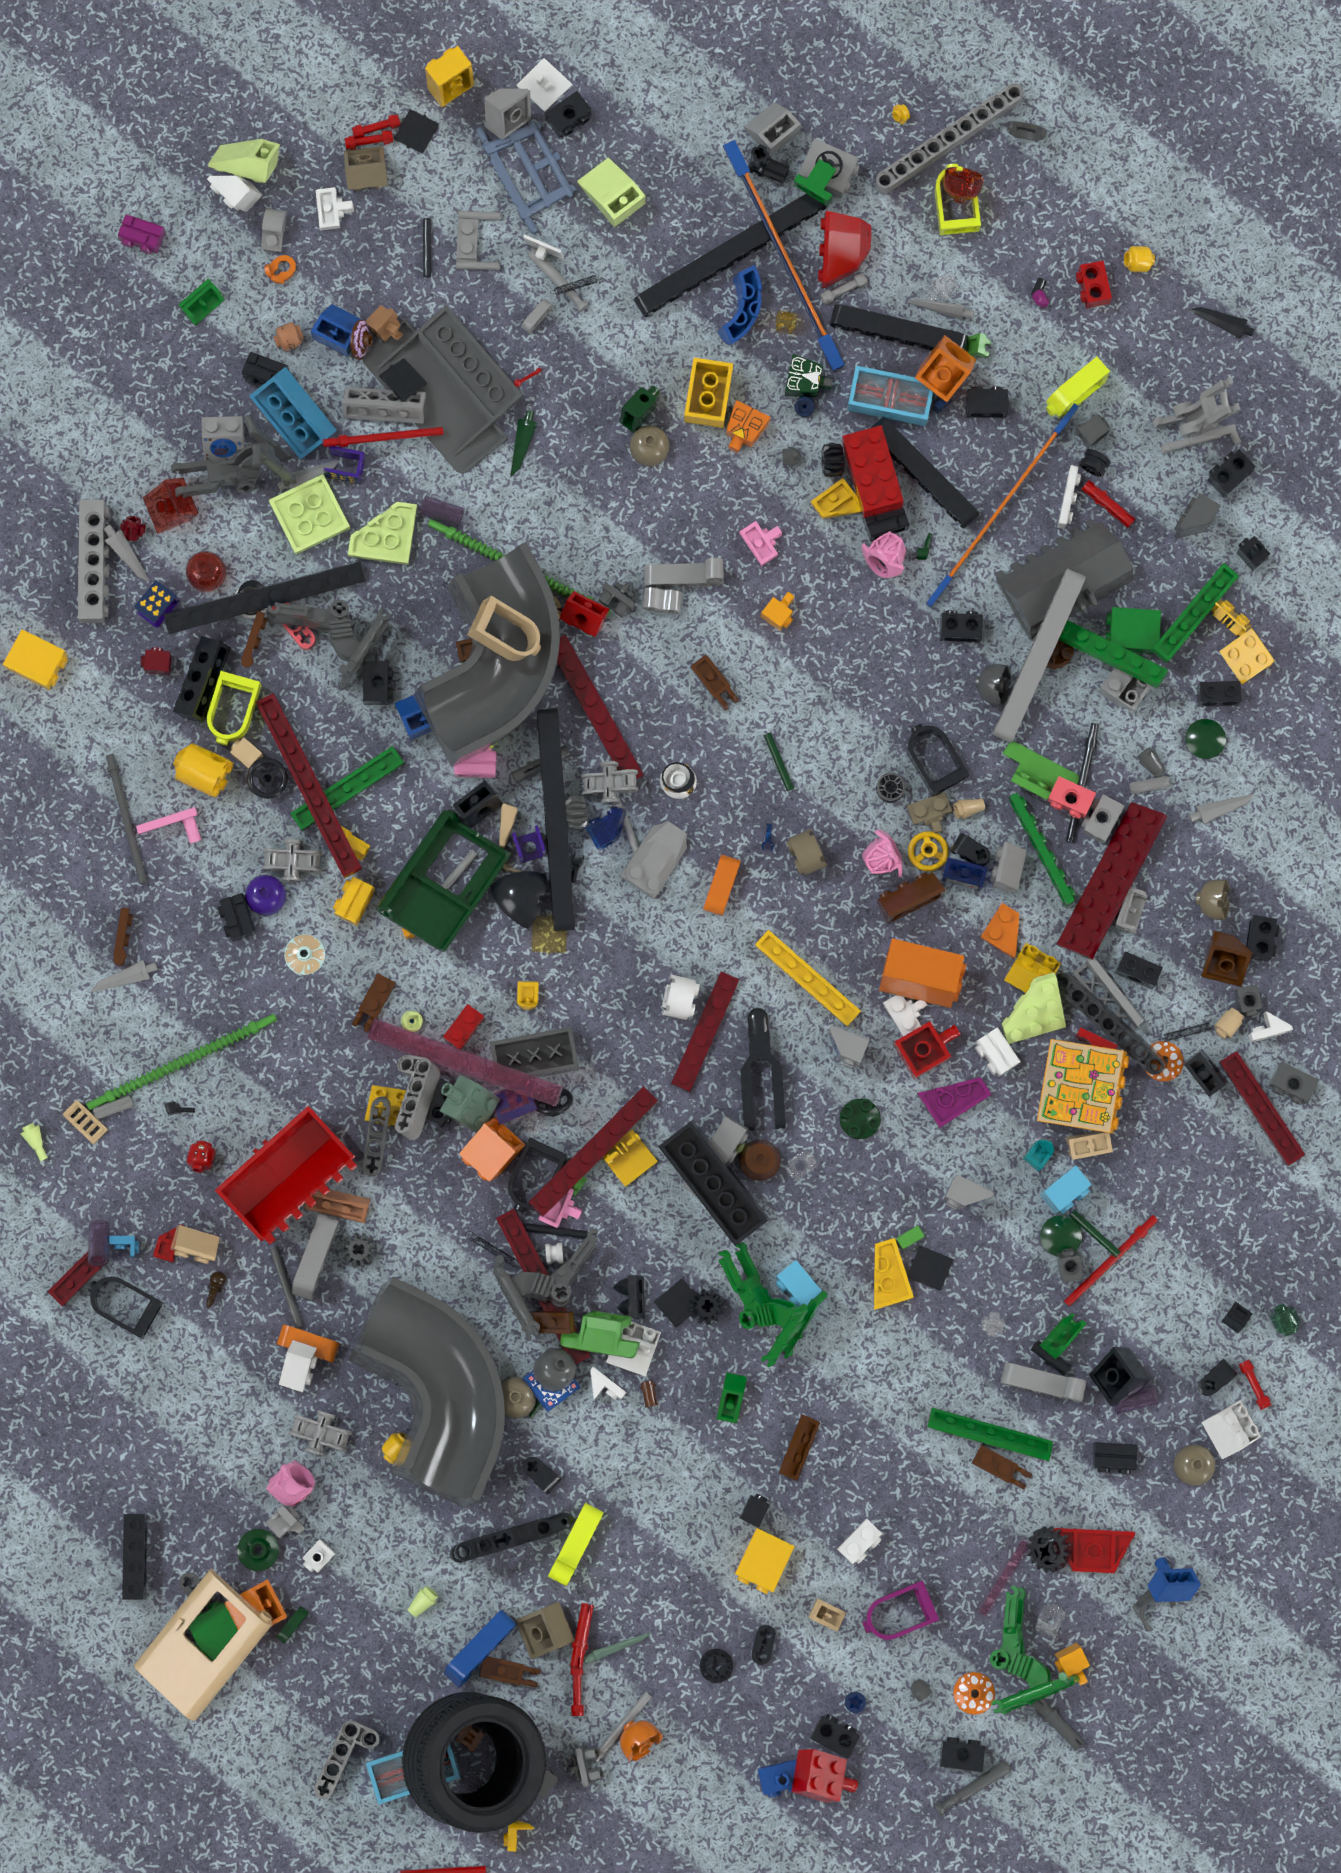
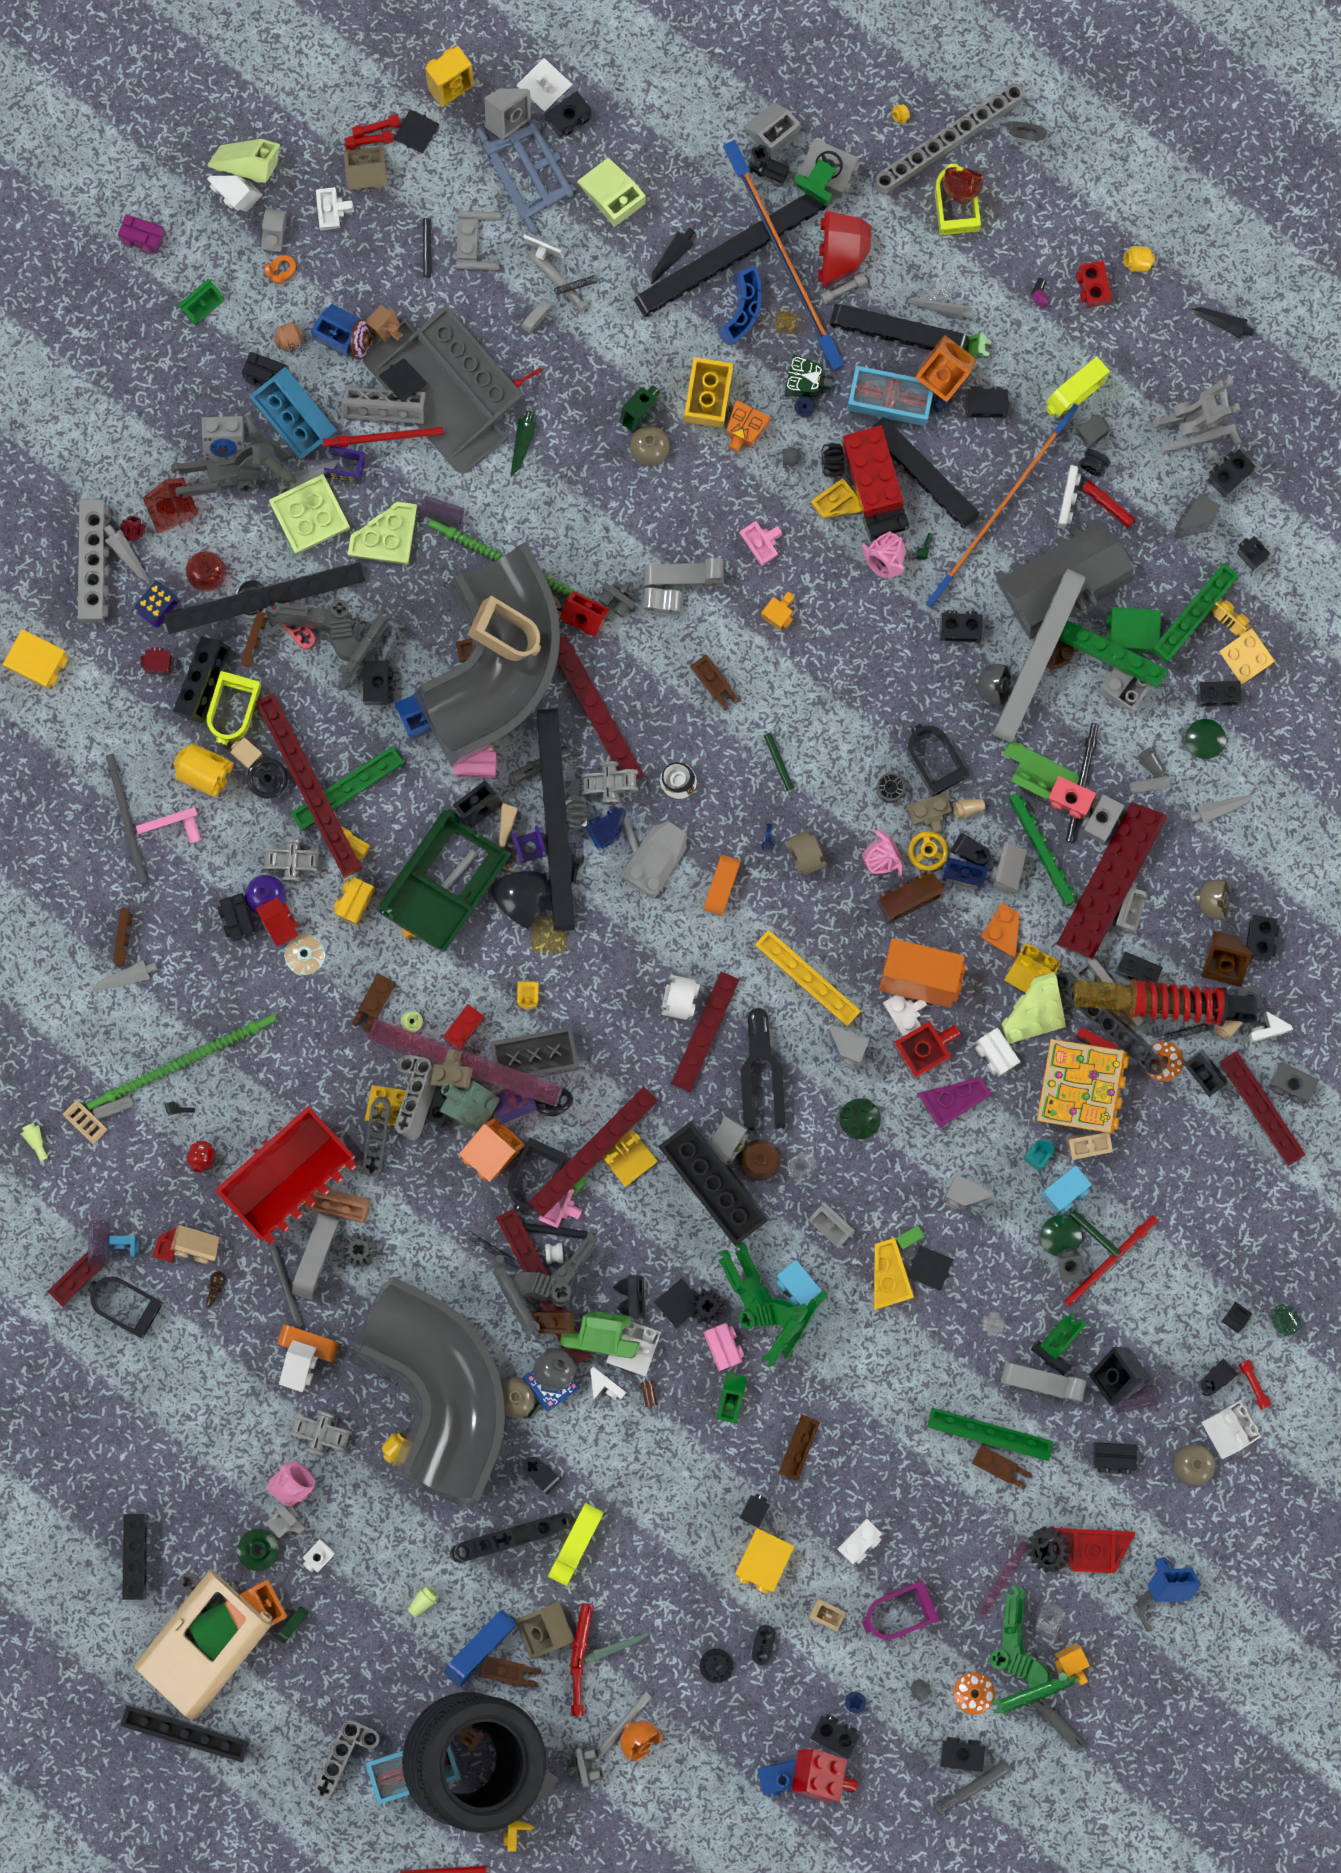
(185, 1733): none -> black brick
(277, 921): none -> red brick
(451, 1072): none -> dark tan hinge
(676, 249): none -> black bar
(723, 1346): none -> bright pink brick
(831, 1225): none -> light grey hinge
(1147, 997): none -> piece

